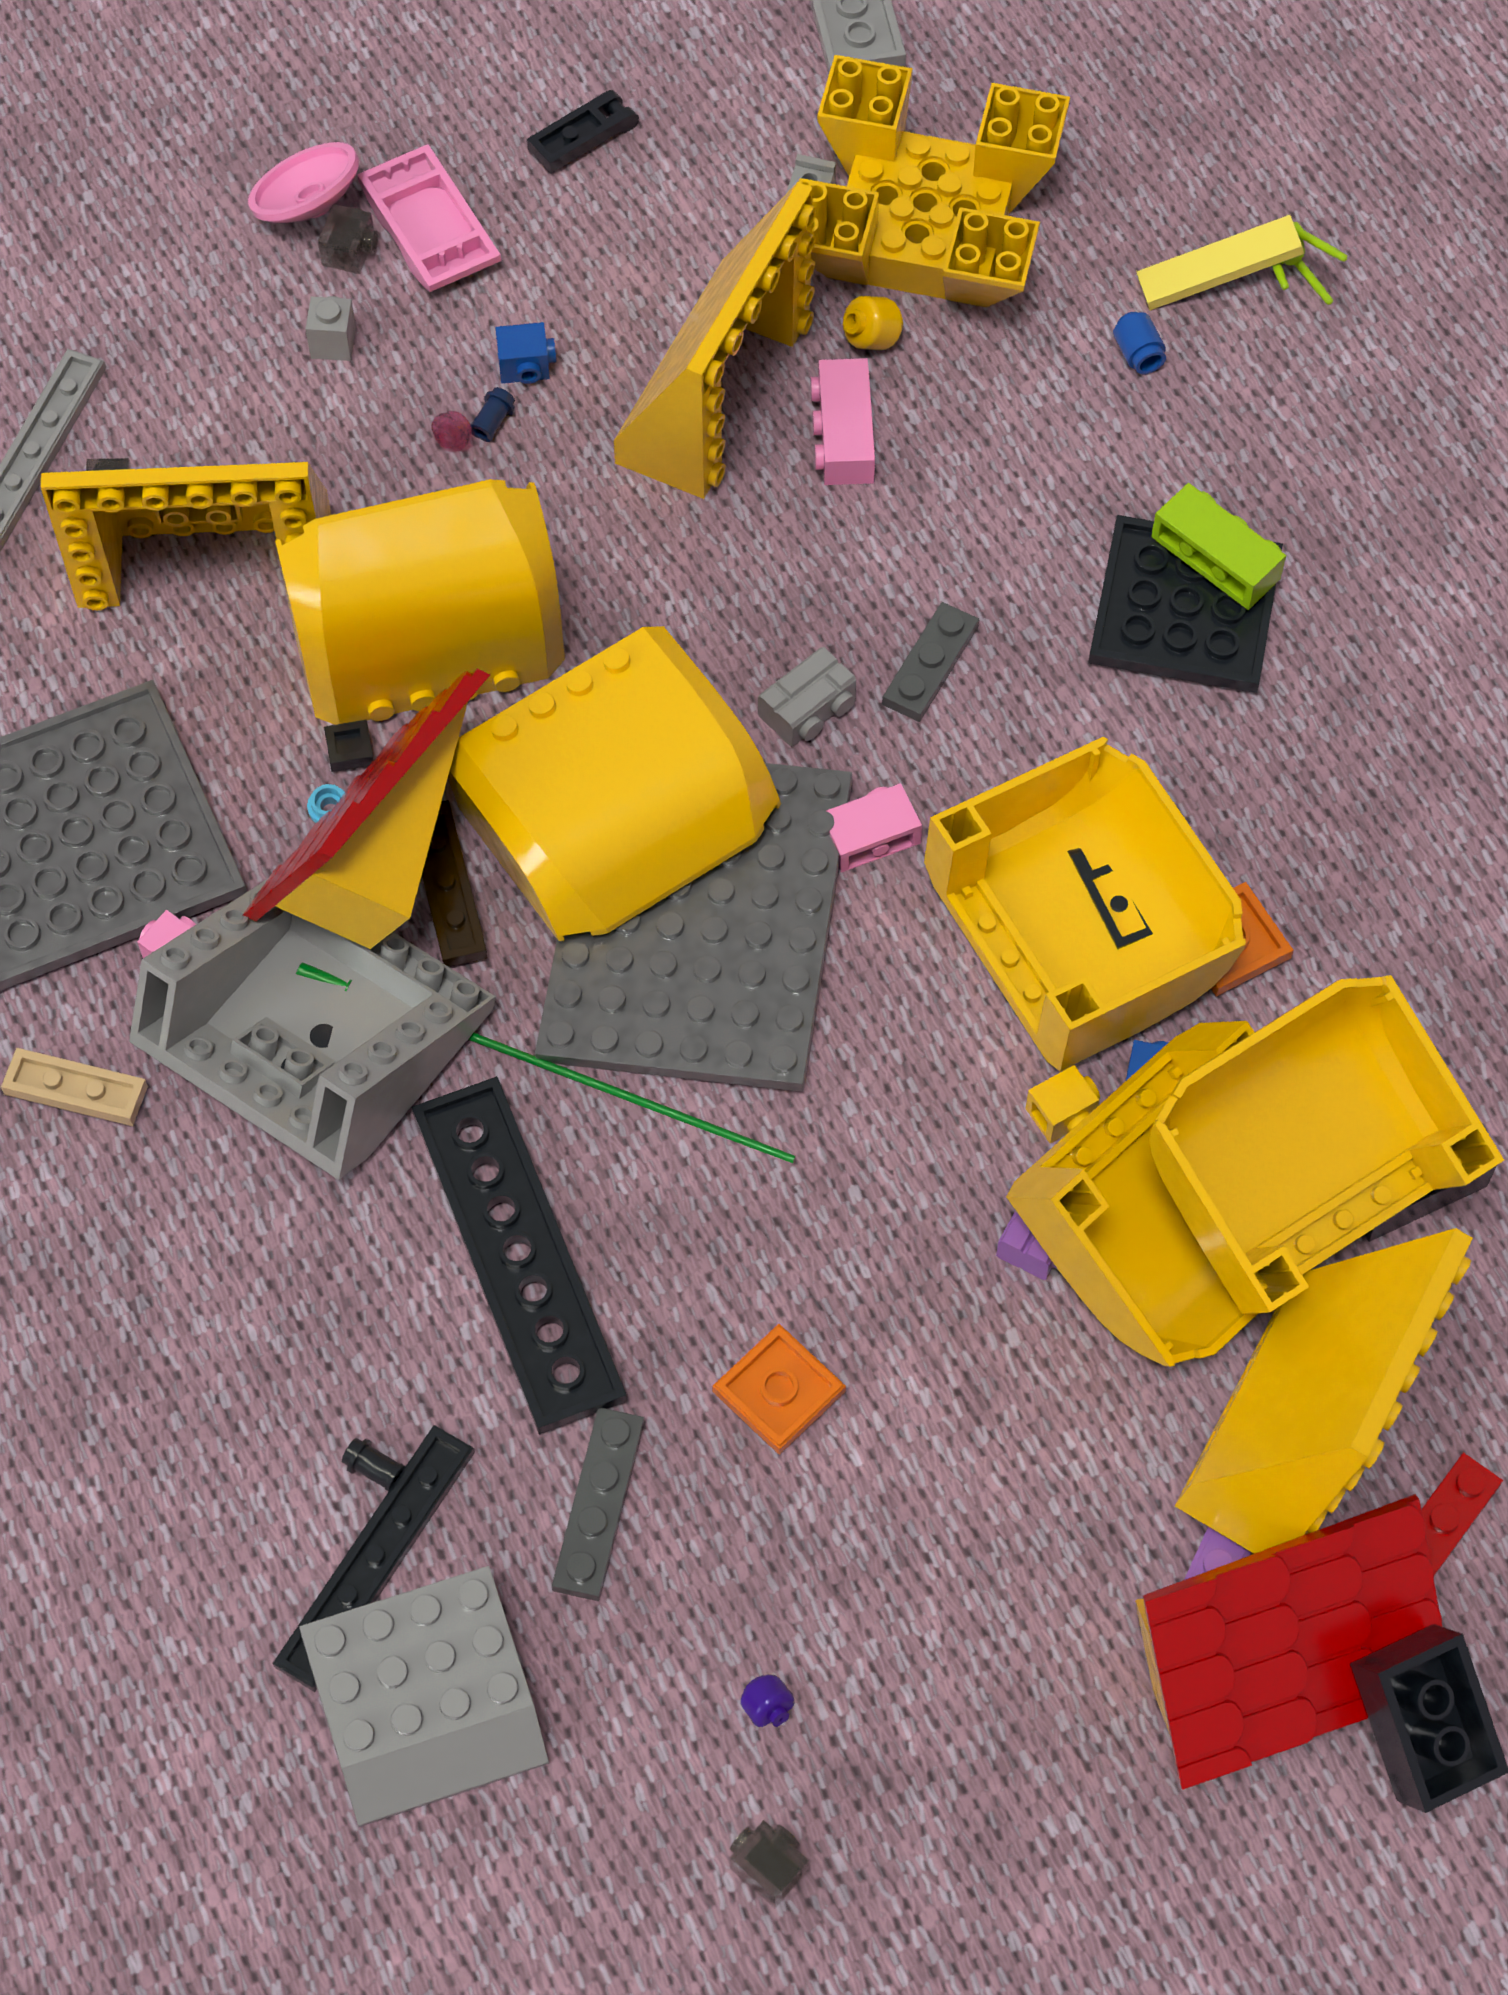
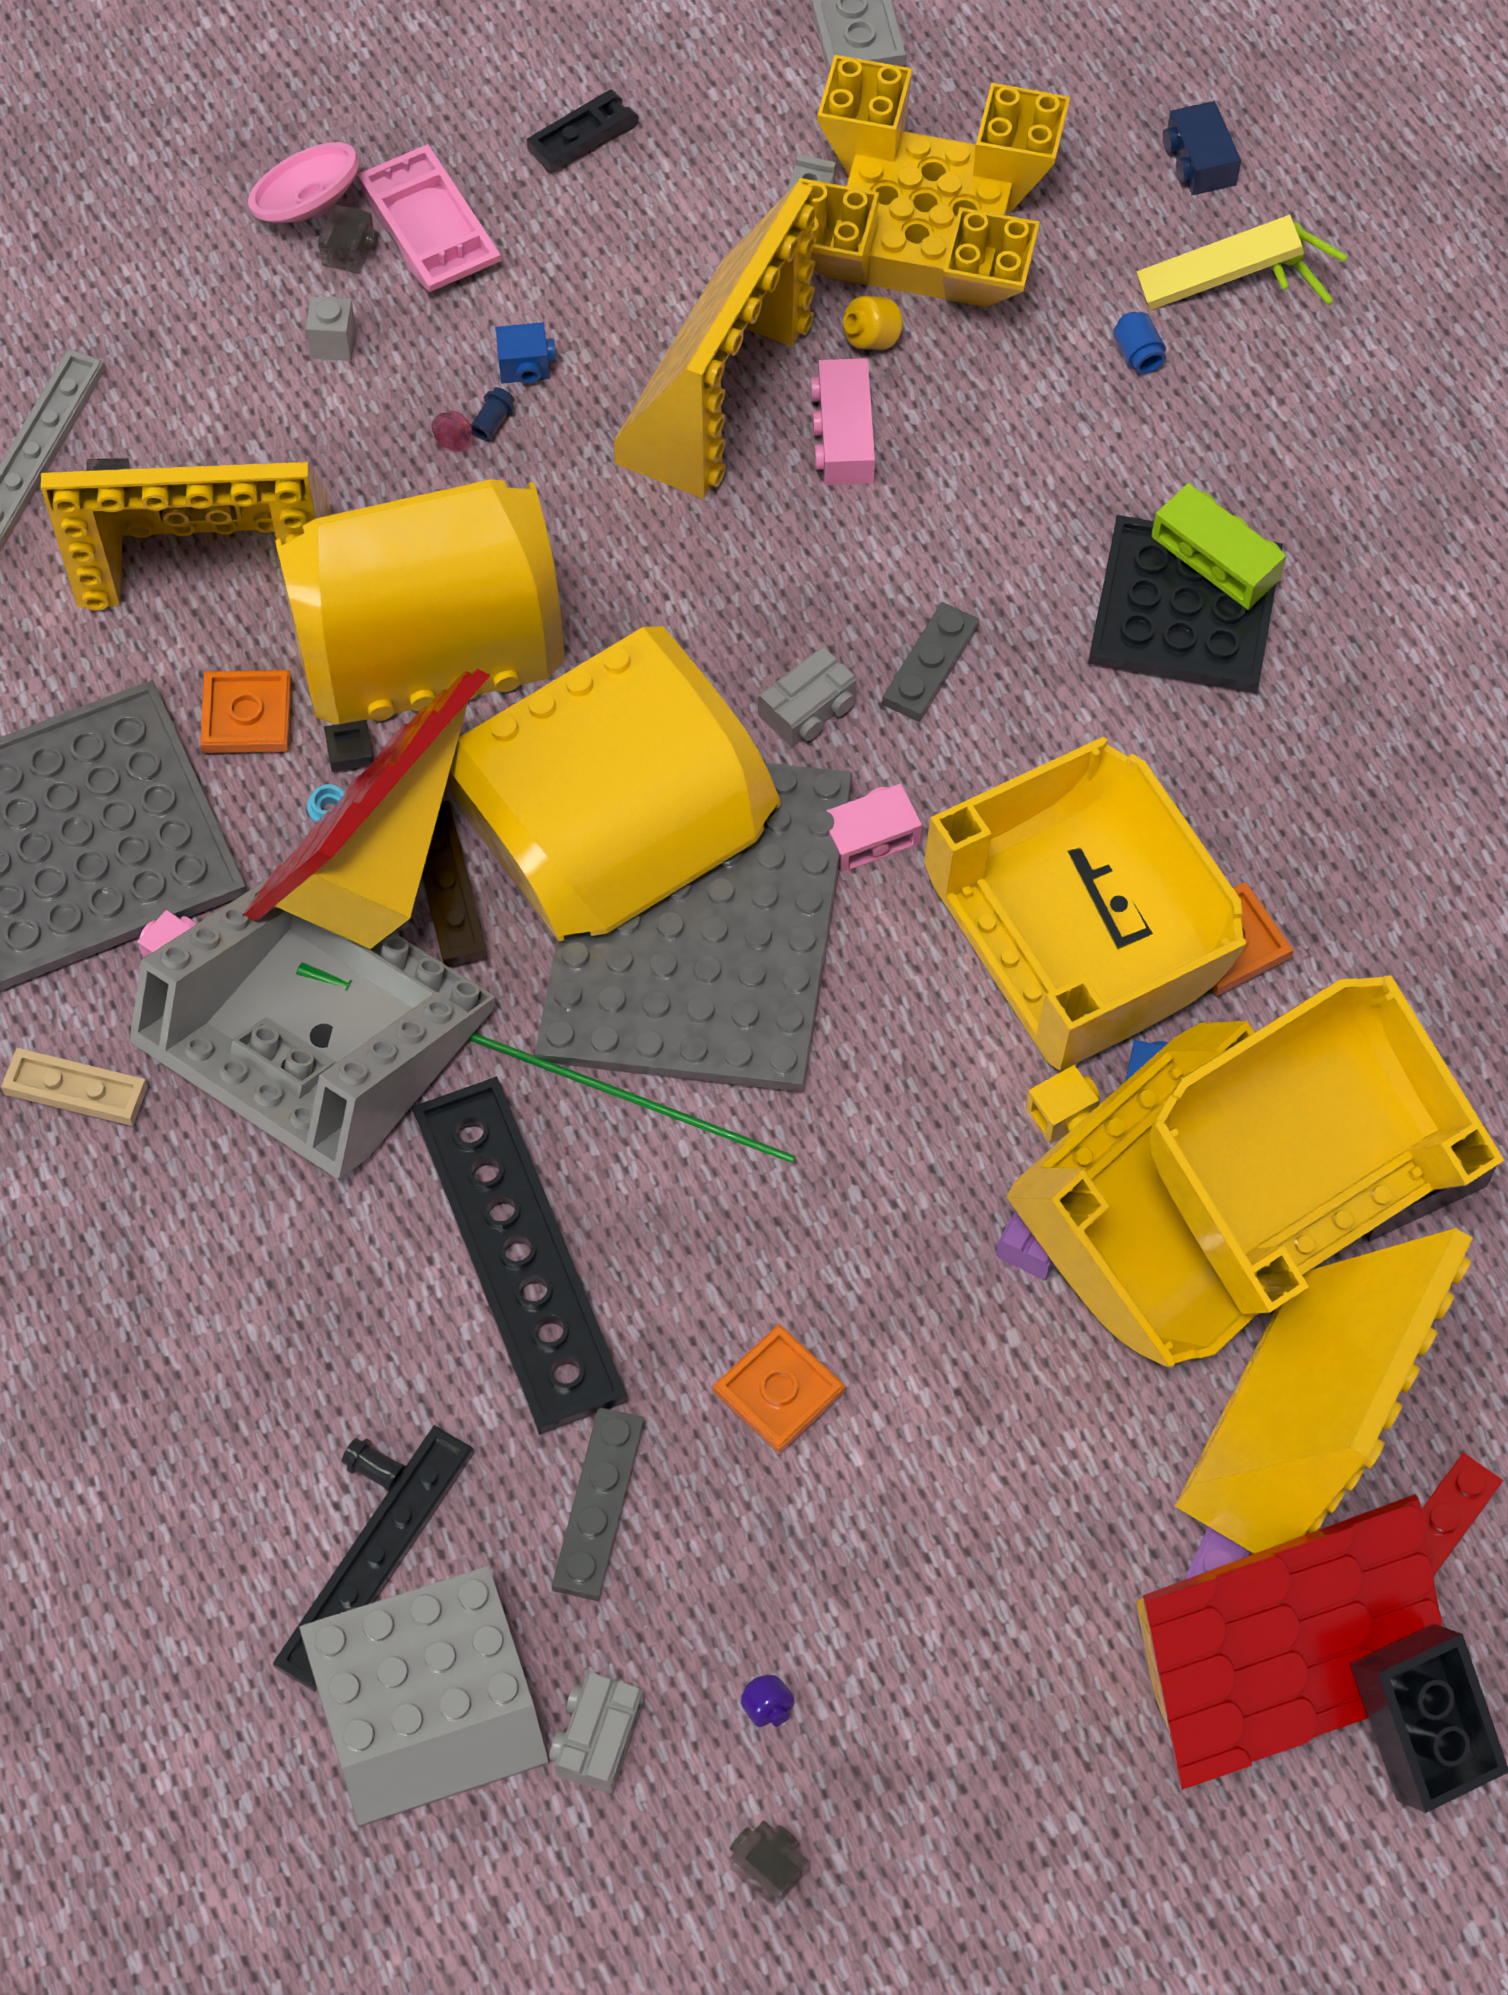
(246, 711): none -> orange plate
(598, 1732): none -> light grey brick
(1202, 148): none -> dark blue brick

